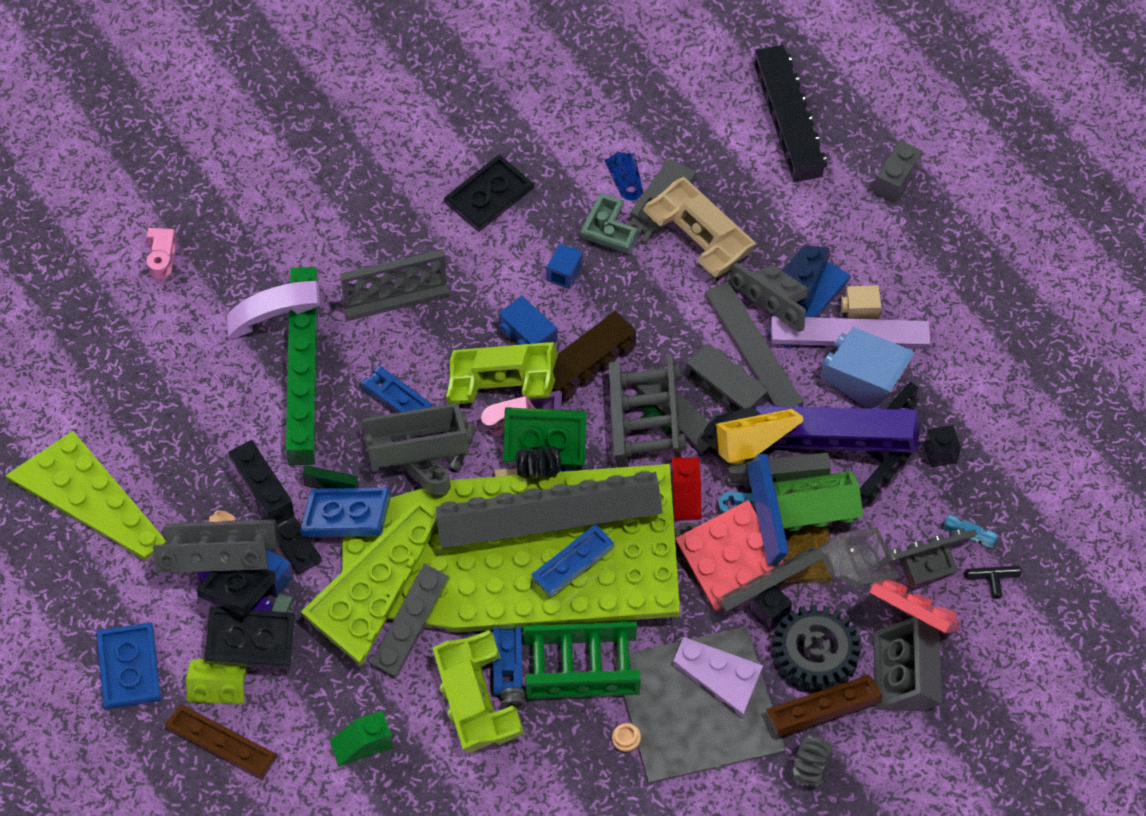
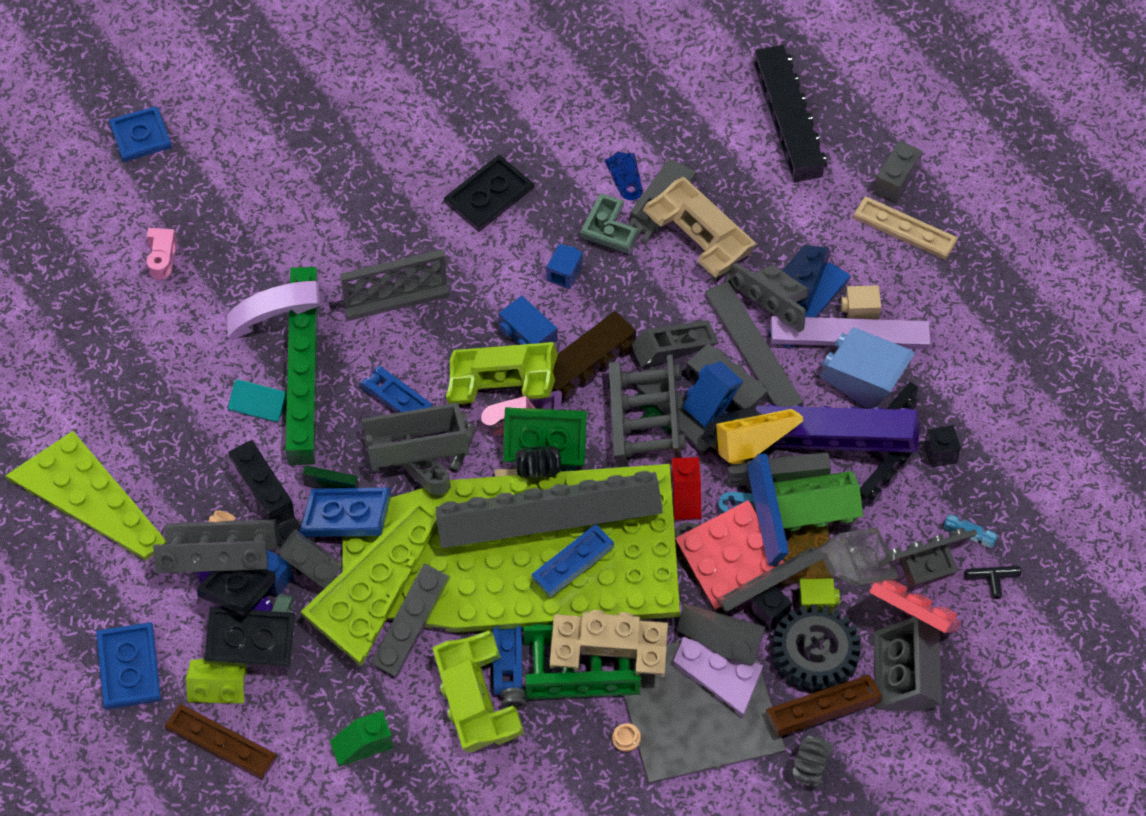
(140, 133): none -> blue tile
(257, 401): none -> teal slope
(310, 558): none -> dark grey brick
(609, 636): none -> tan bracket
(673, 340): none -> dark grey slope
(712, 392): none -> blue brick
(722, 633): none -> dark grey slope
(818, 593): none -> lime brick
(905, 228): none -> tan tile

